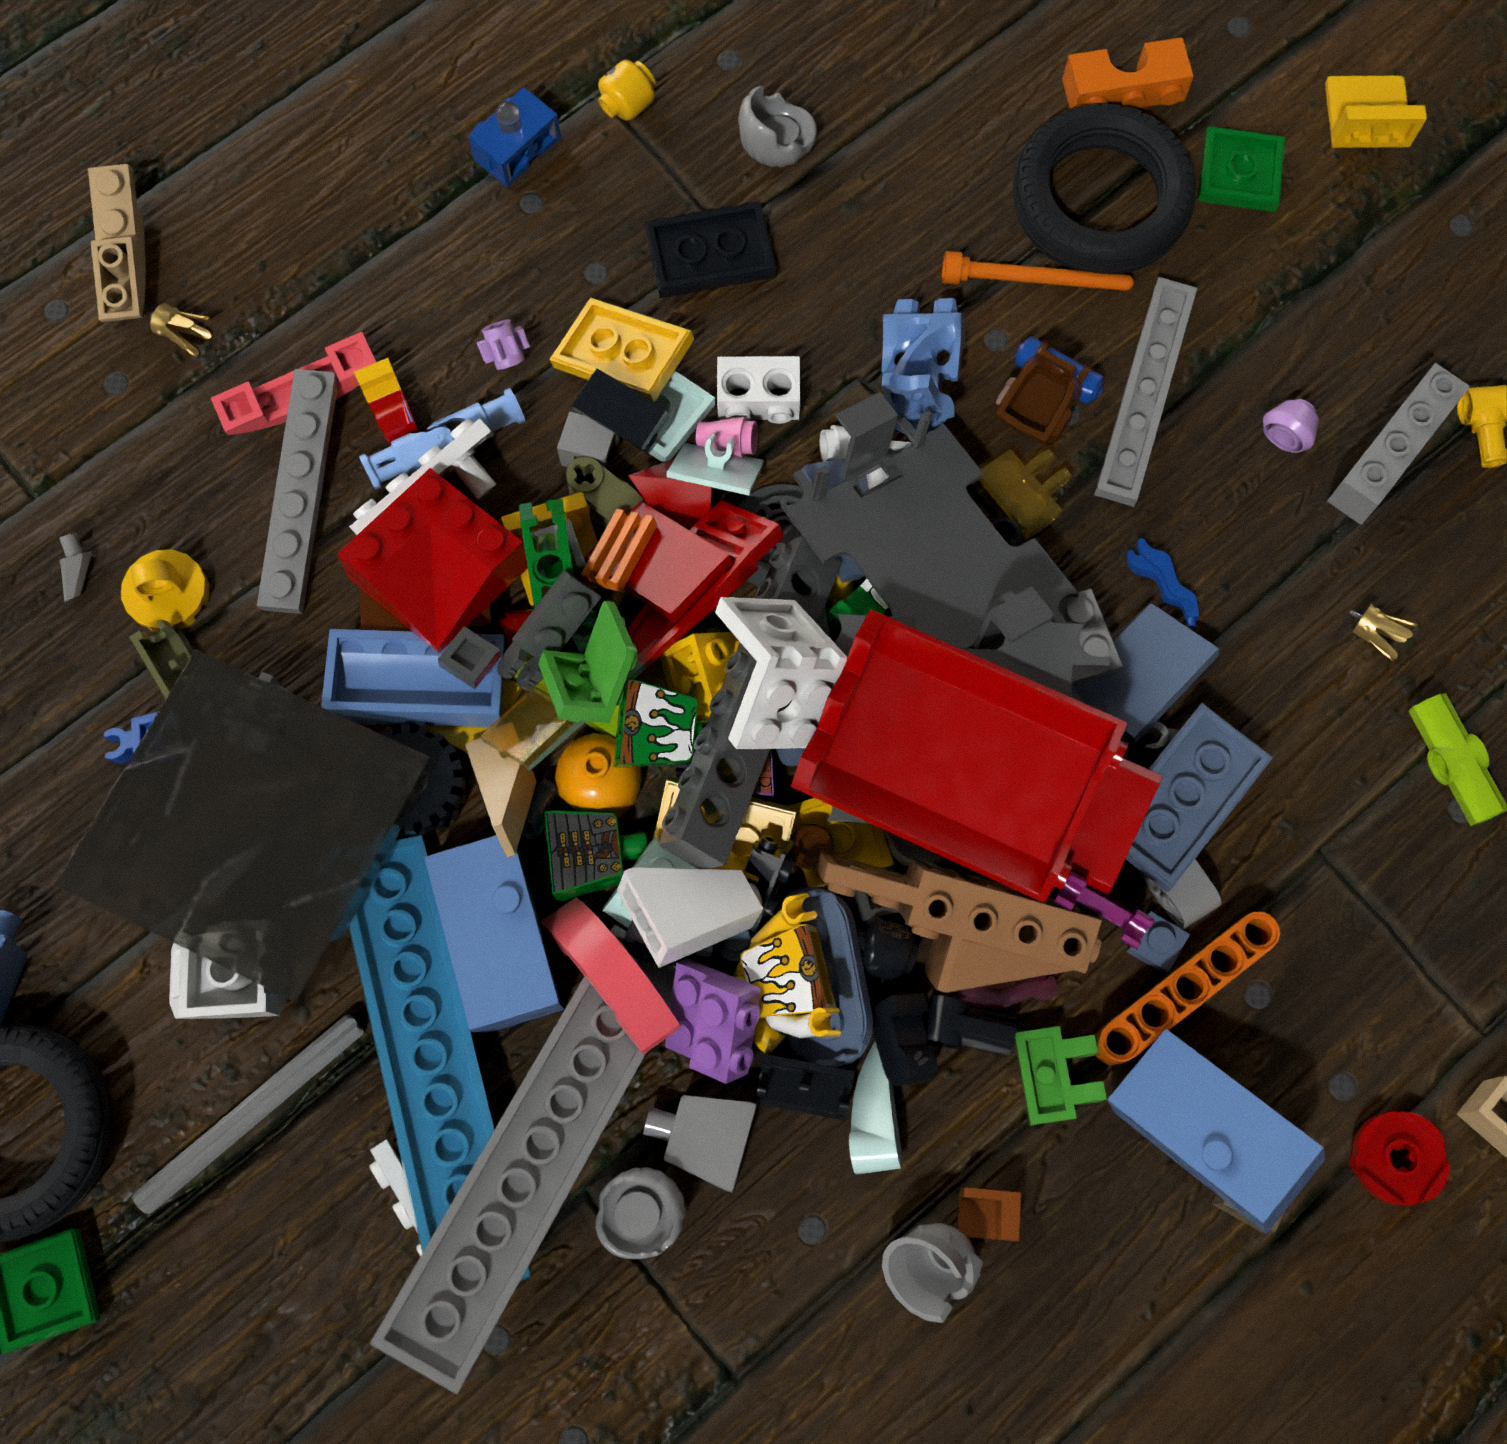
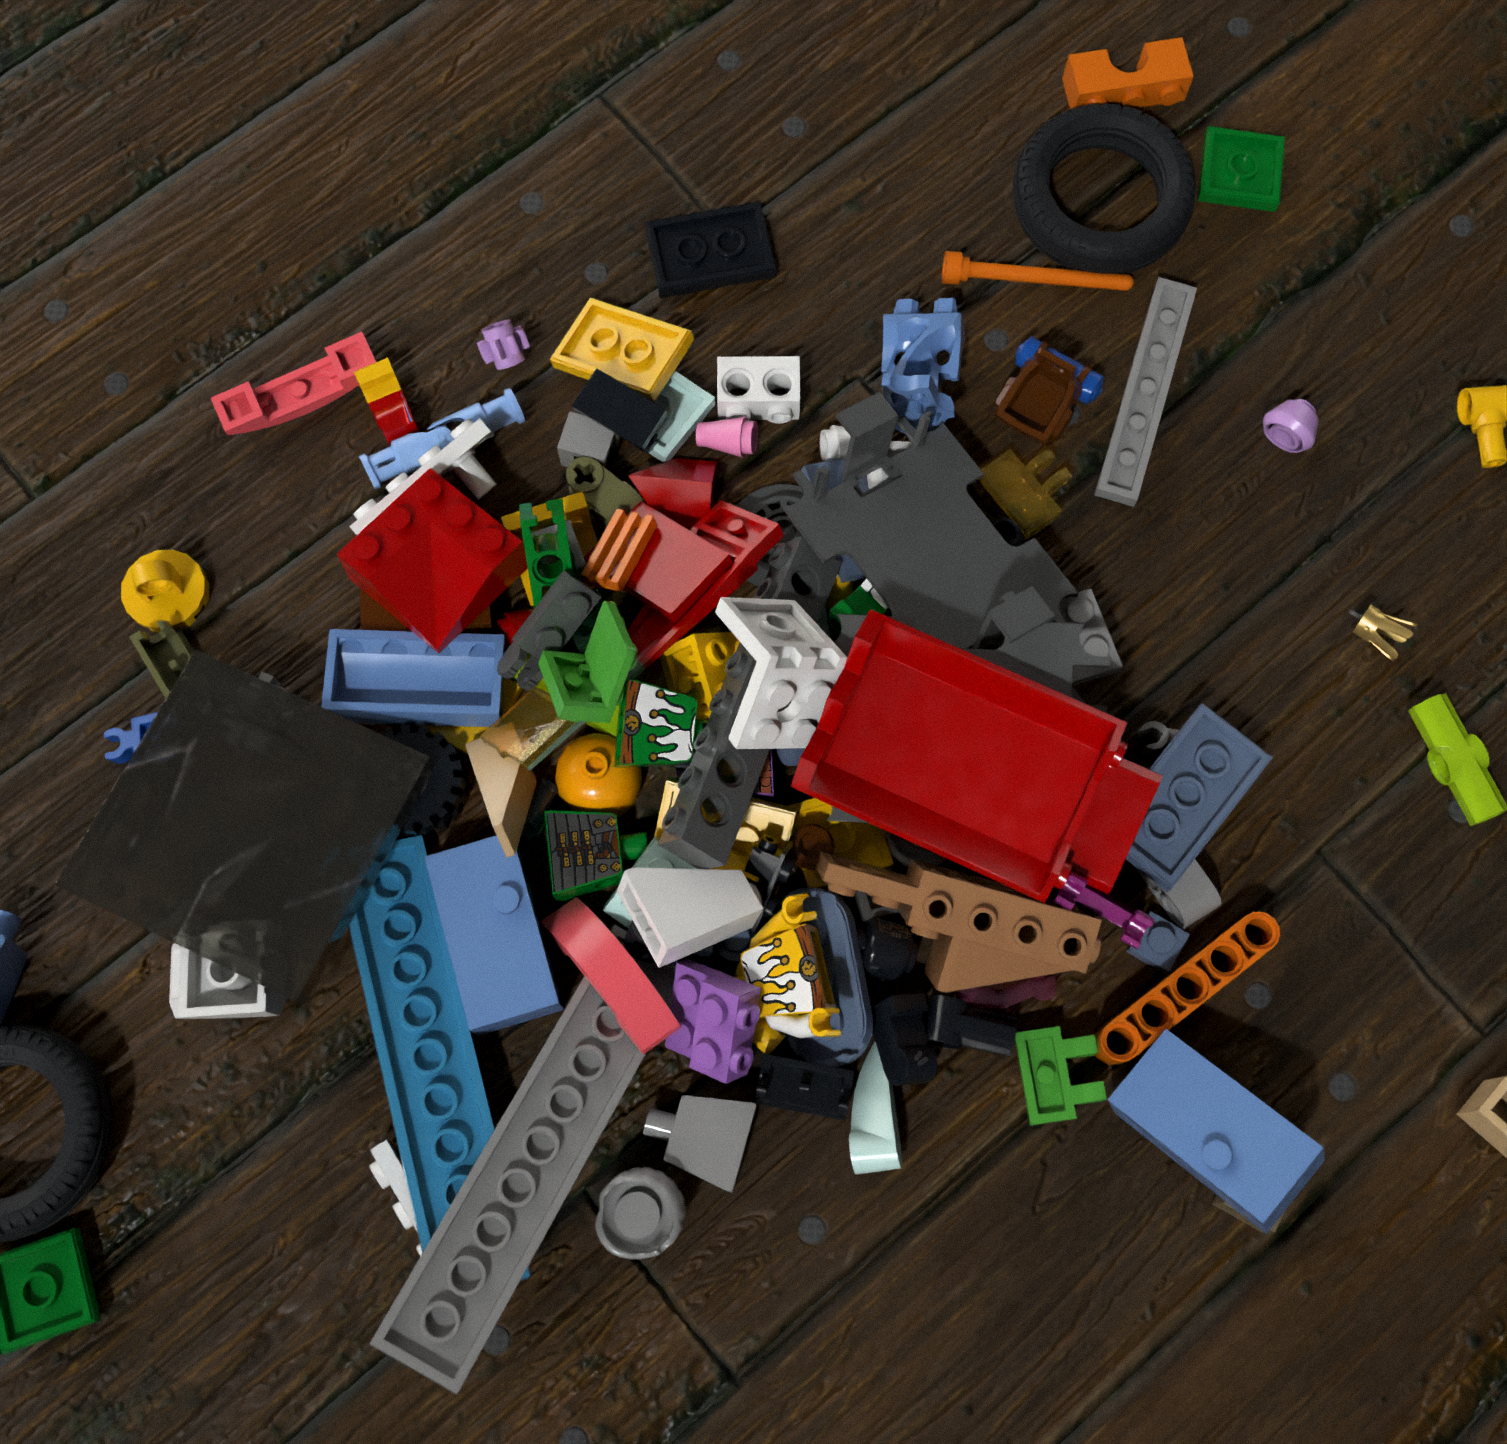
(73, 566): light grey bar -> none
(118, 243): tan slope -> none
(169, 321): pearl gold piece -> none
(247, 1114): light grey axle -> none
(298, 492): light grey plate -> none
(469, 657): dark grey plate -> none
(514, 136): blue piece -> none
(626, 90): yellow head -> none
(715, 467): light aqua piece -> none
(774, 129): light grey piece -> none
(930, 1268): light grey helmet -> none
(989, 1214): dark orange panel -> none
(1158, 666): sand blue tile -> none
(1159, 567): blue hair -> none
(1371, 112): yellow bracket -> none
(1398, 444): light grey brick -> none
(1426, 1153): red plate -> none

